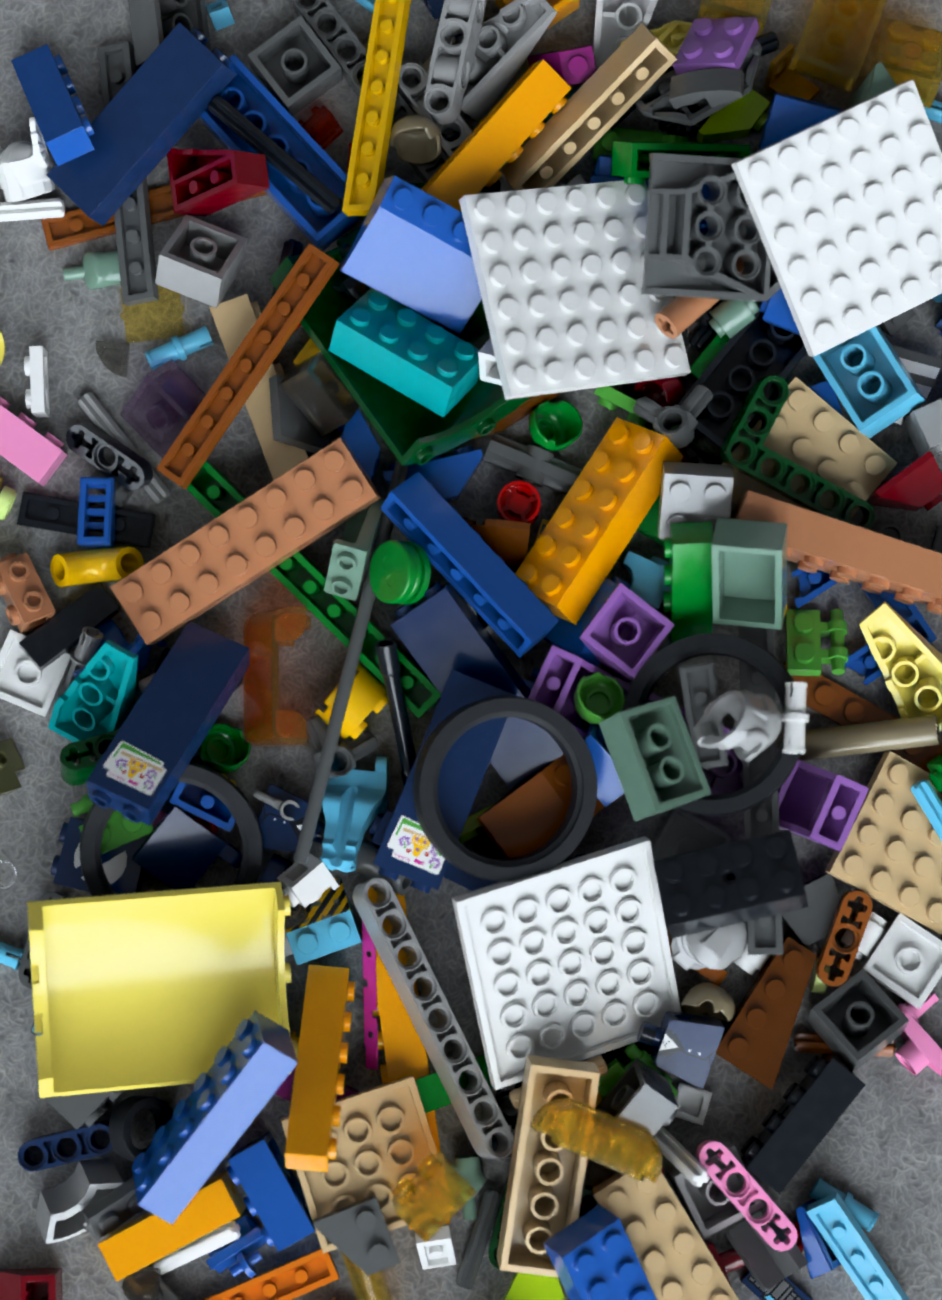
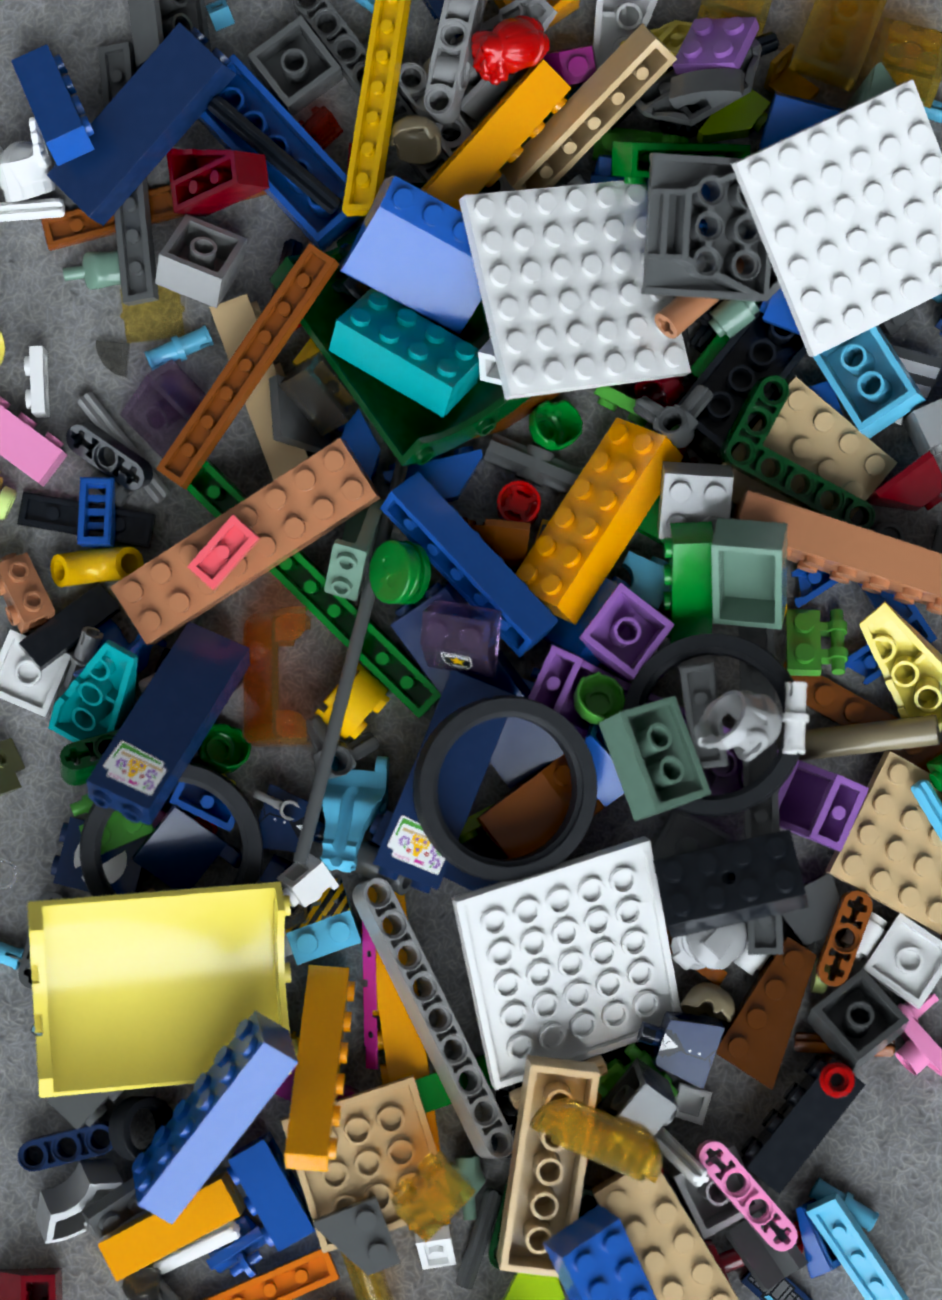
(223, 552): none -> coral plate
(390, 669): black piece -> none
(461, 638): none -> clear purple slope
(508, 48): none -> red hair
(847, 1082): none -> red plate

